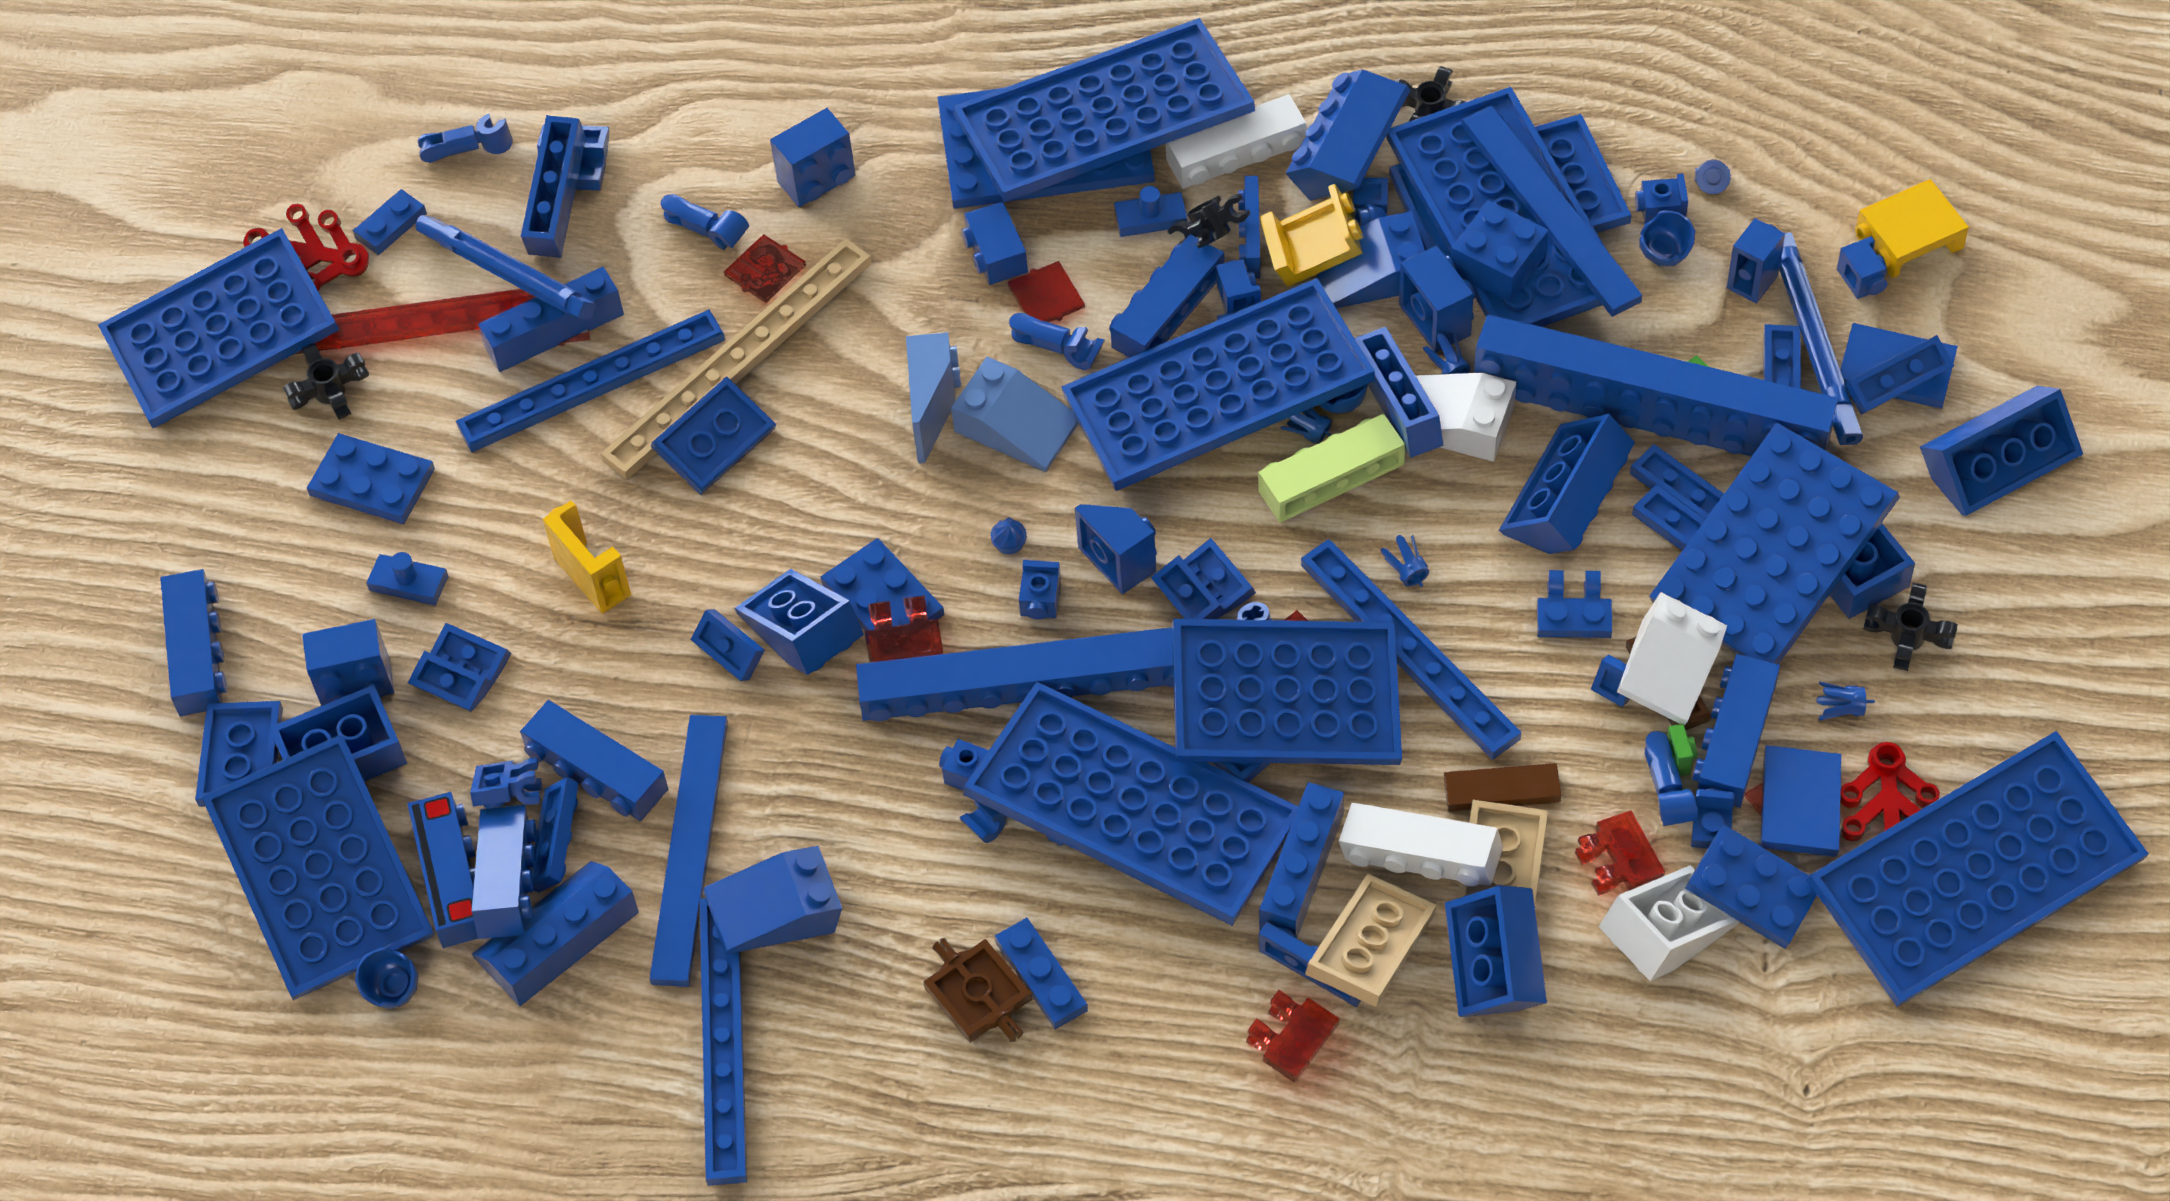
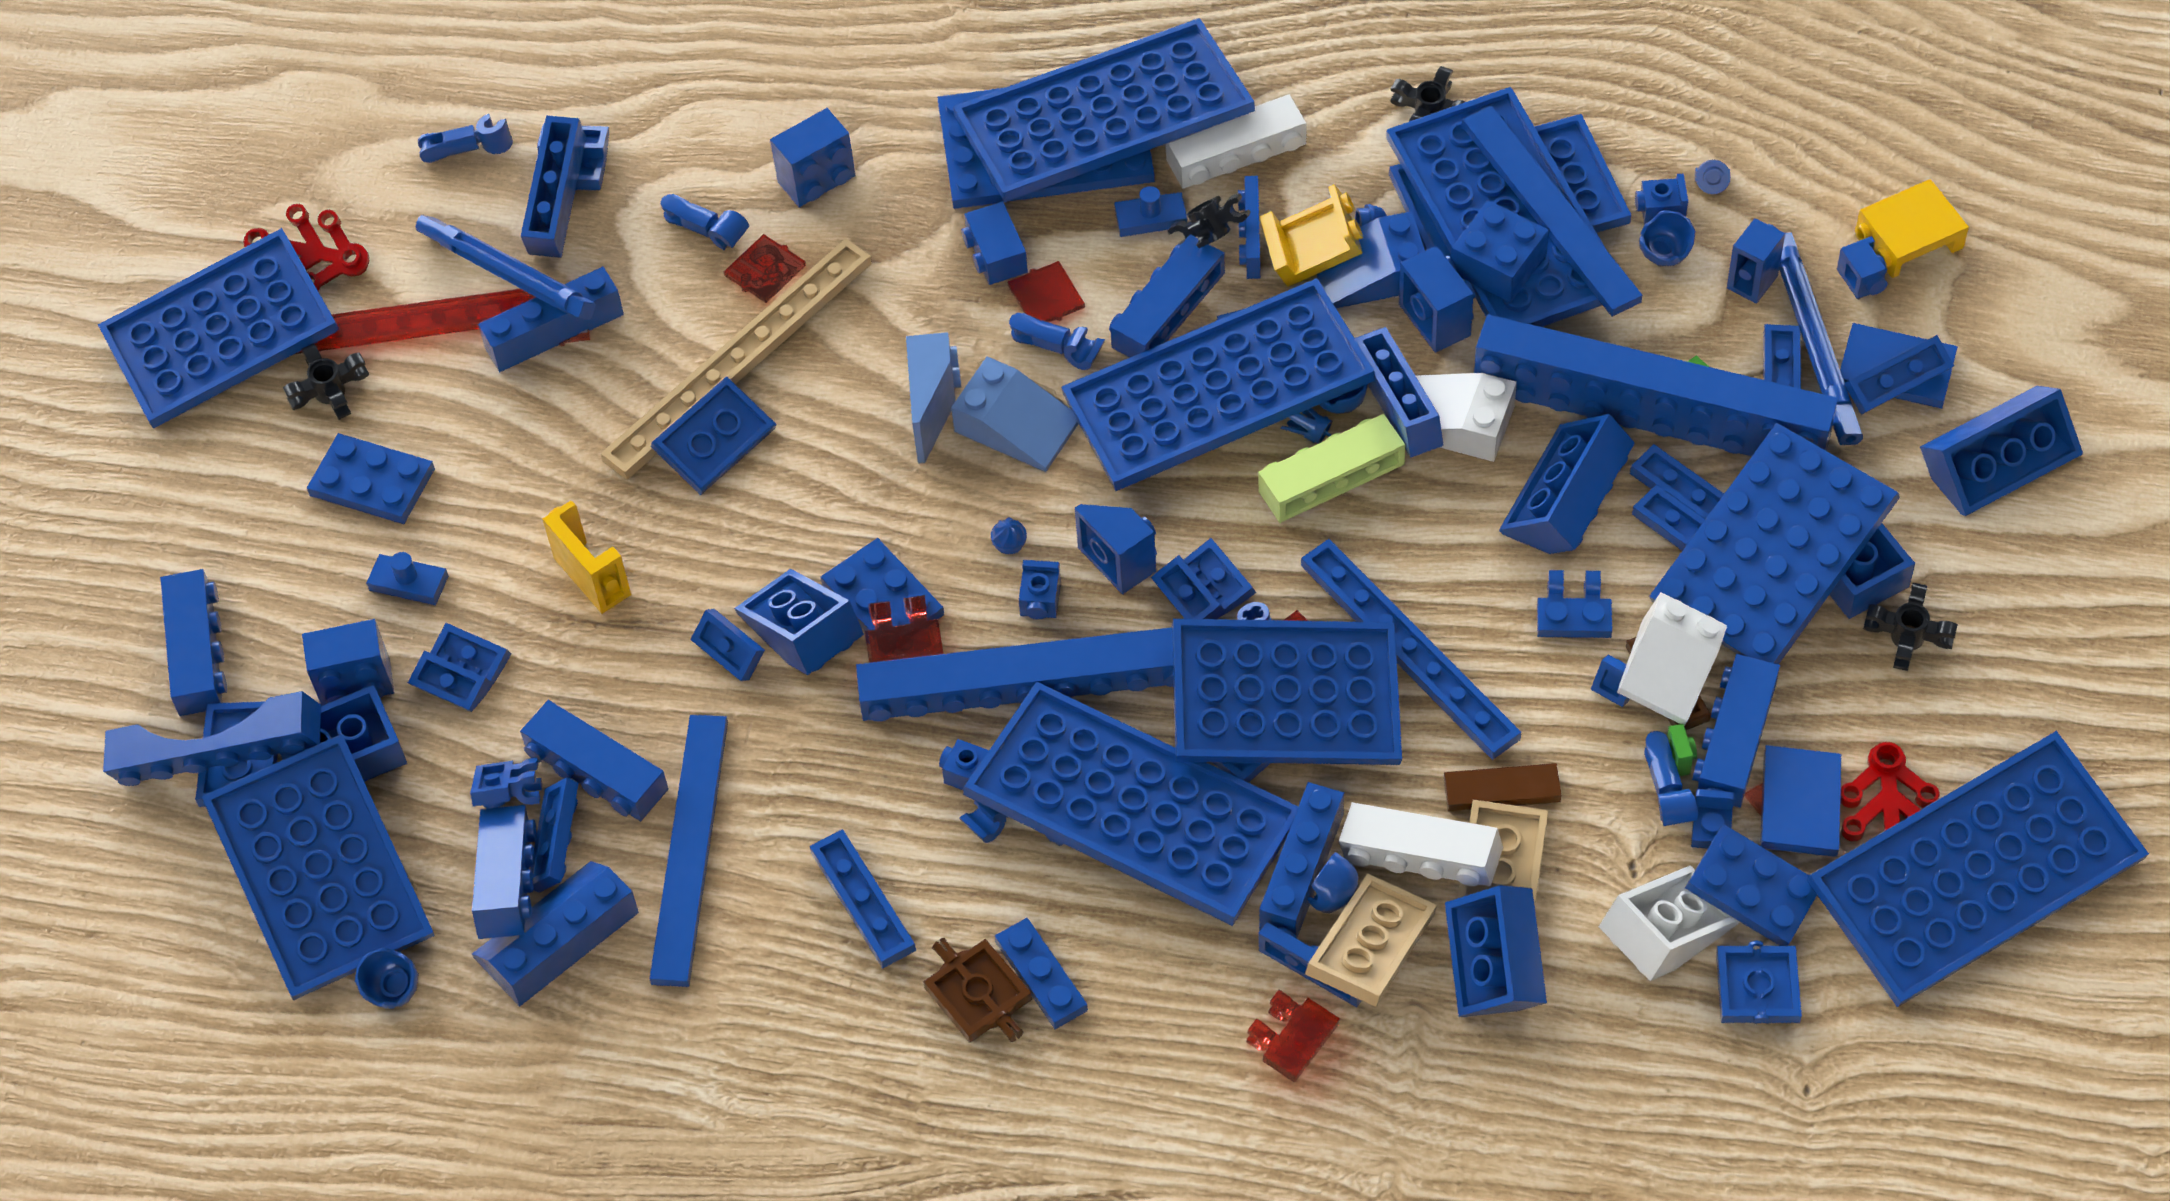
(278, 726): none -> arch
(389, 222): blue plate -> none
(446, 865): blue brick -> none
(590, 380): blue tile -> none
(722, 1057): blue plate -> none
(775, 901): blue slope -> none
(862, 898): none -> blue plate
(1236, 286): blue brick -> none
(1334, 885): none -> blue hair
(1346, 133): blue slope -> none
(1373, 192): blue plate -> none
(1414, 569): blue piece -> none
(1454, 363): blue piece -> none
(1628, 849): clear red plate -> none
(1758, 984): none -> blue plate
(1845, 699): blue piece -> none

